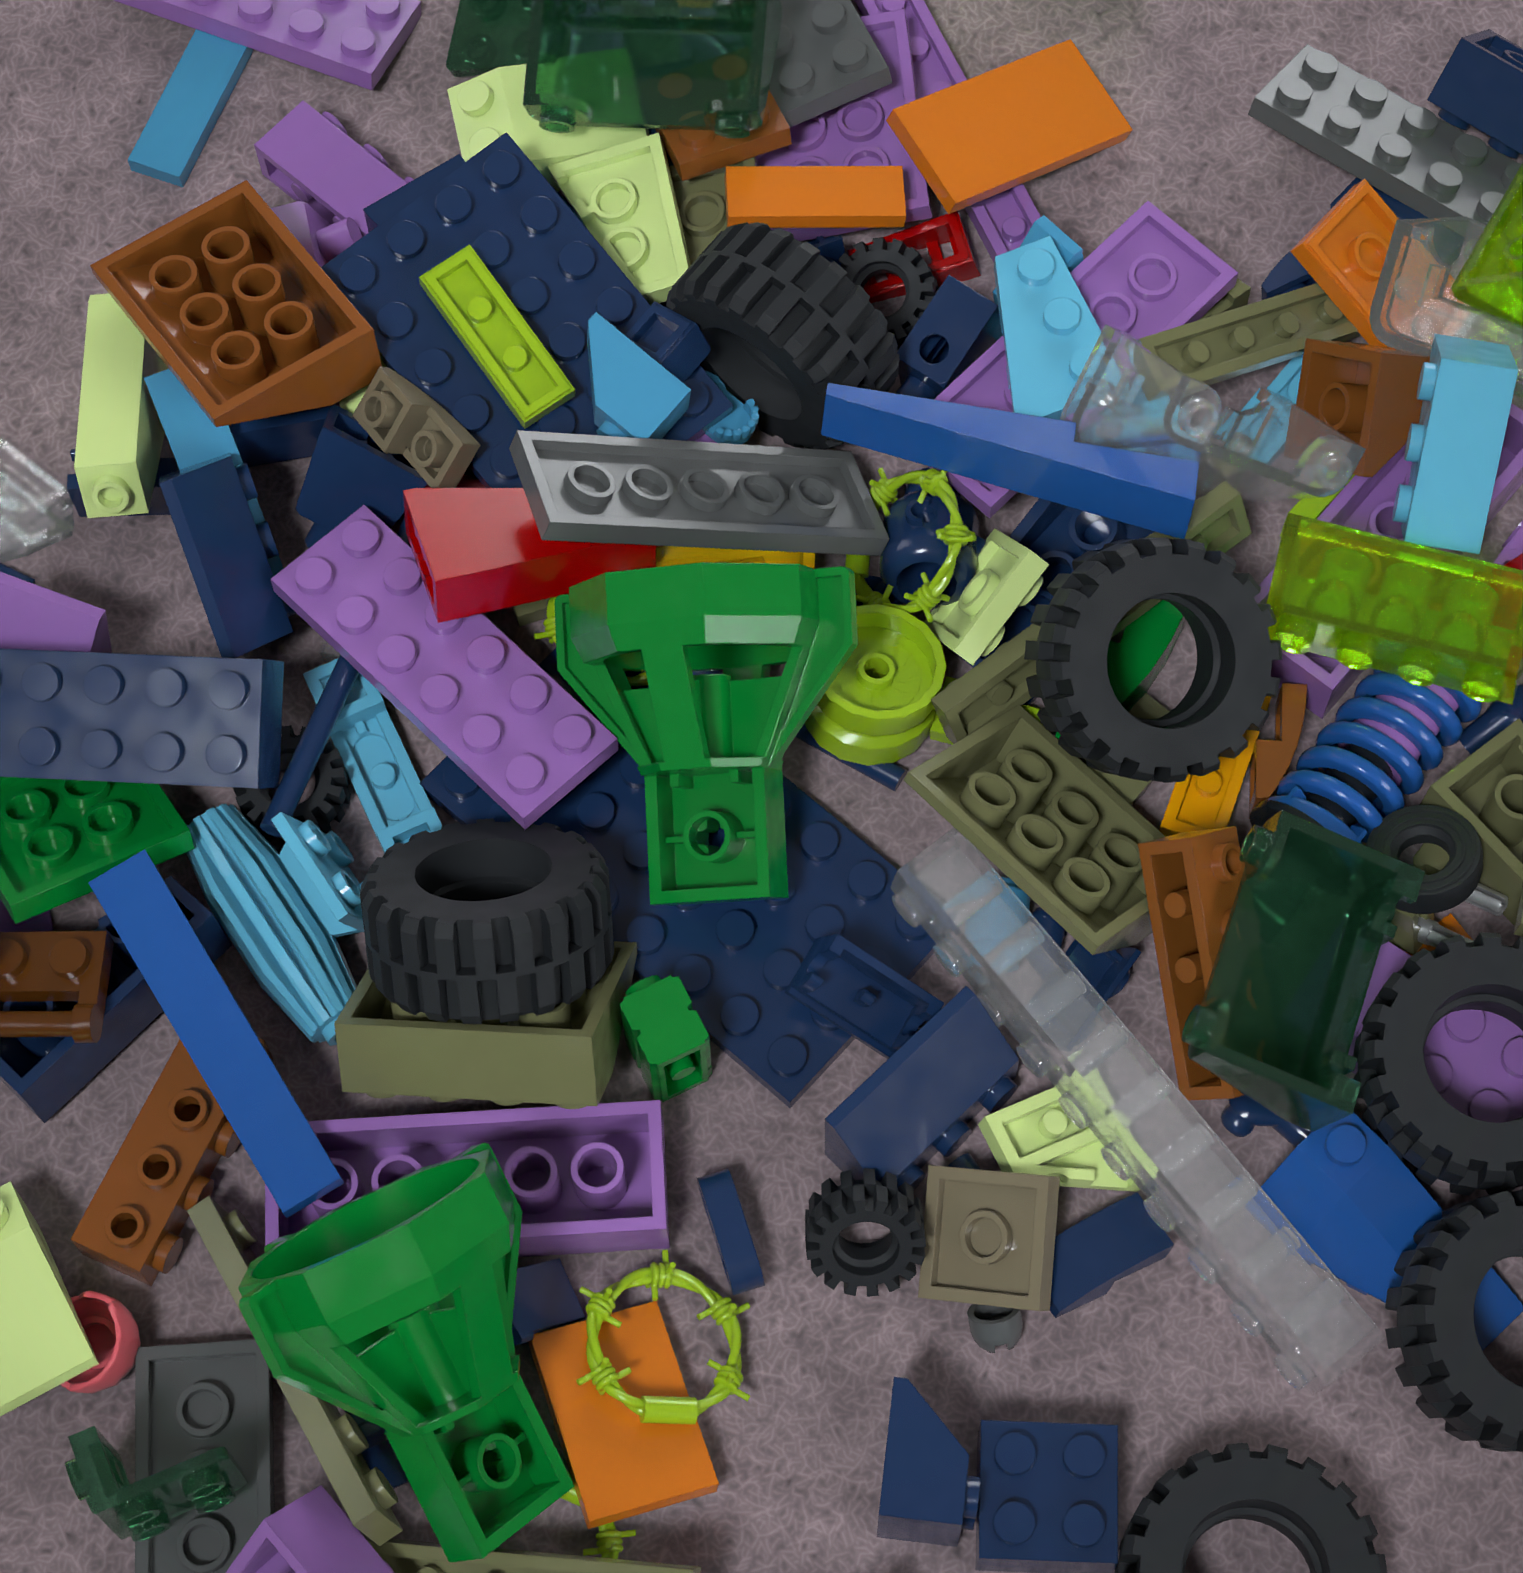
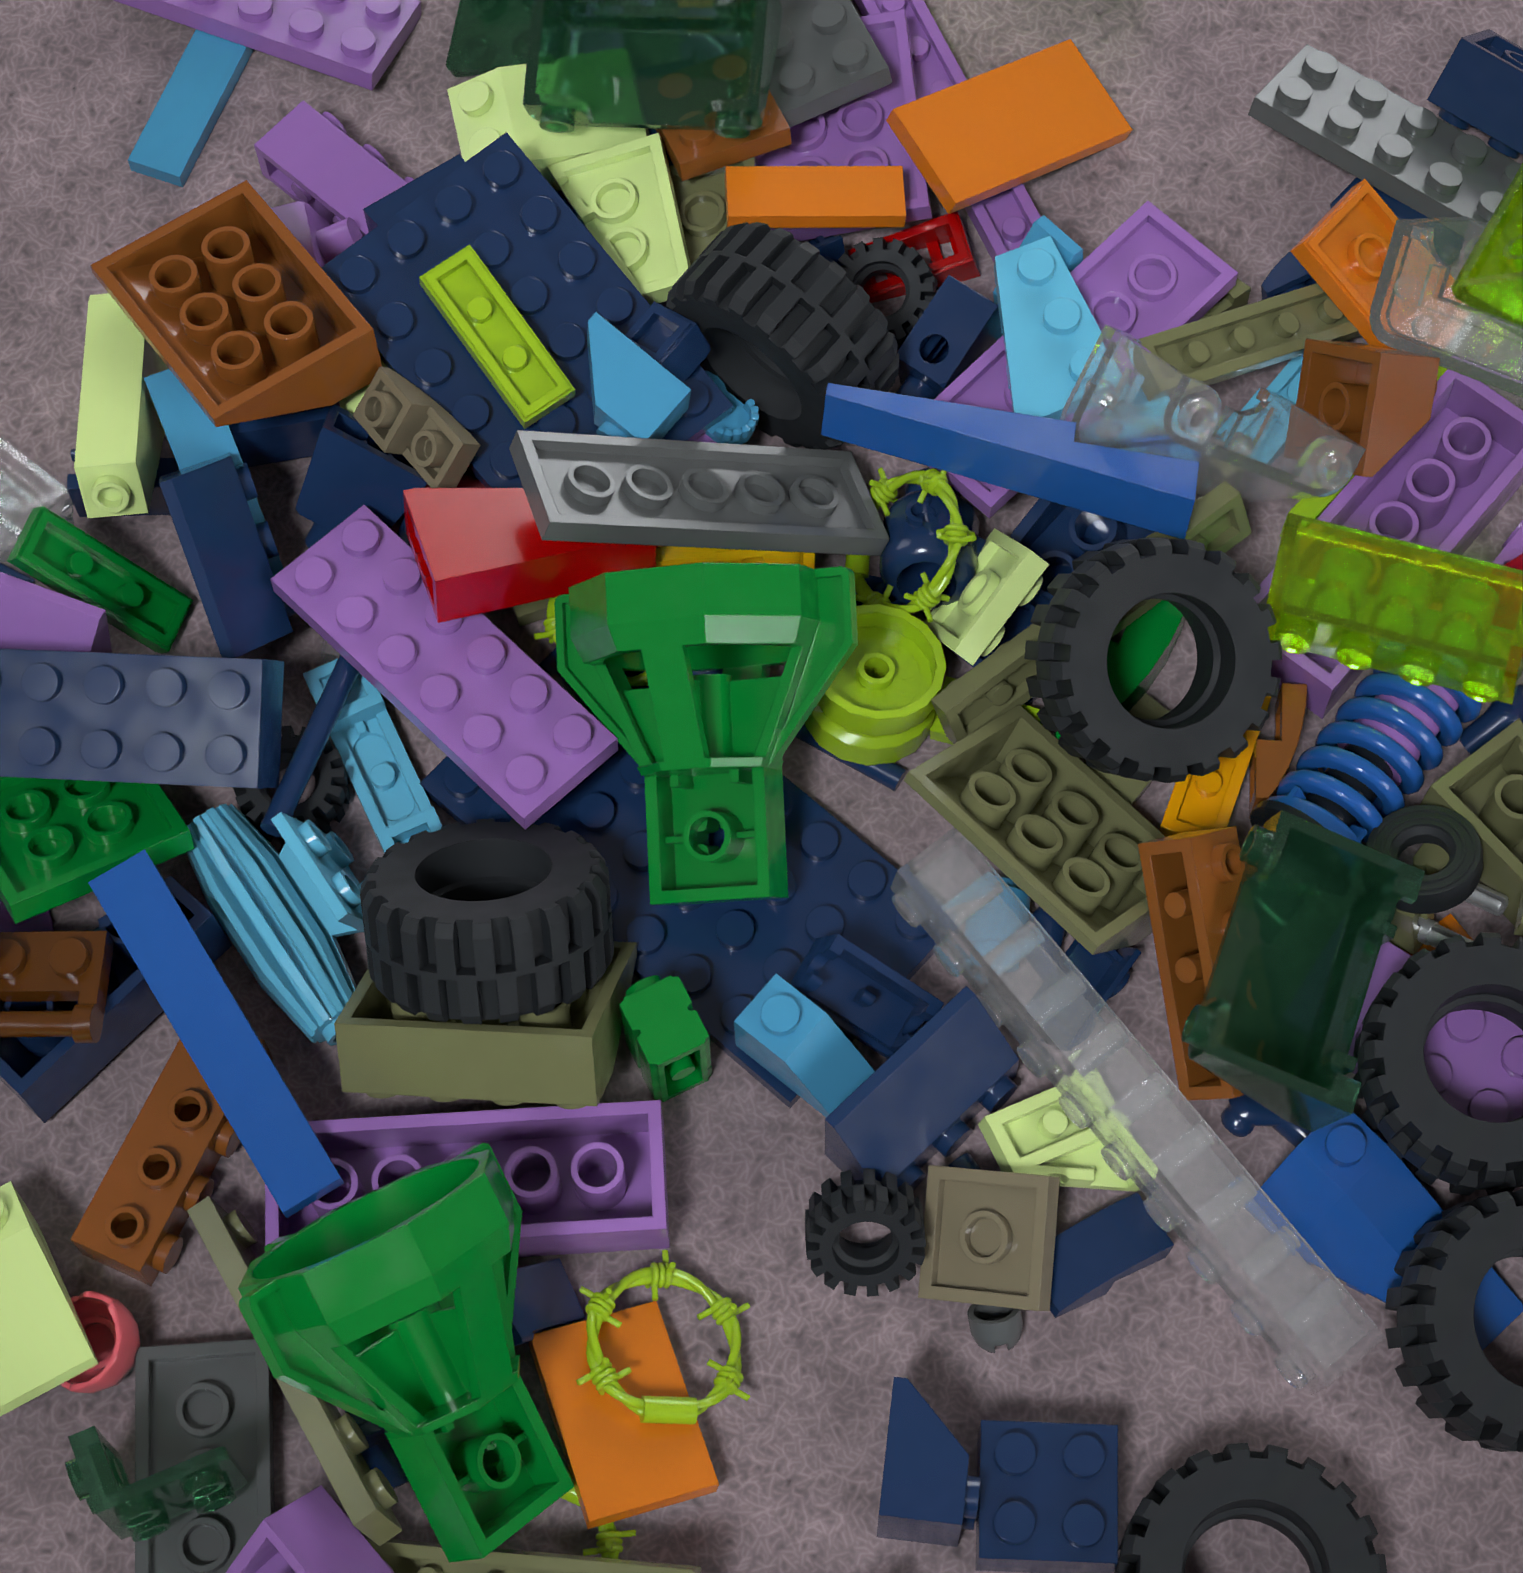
(98, 575): none -> green tile
(730, 1232): dark blue beam -> none
(800, 1046): none -> dark azure slope
(1456, 443): medium azure wedge -> none

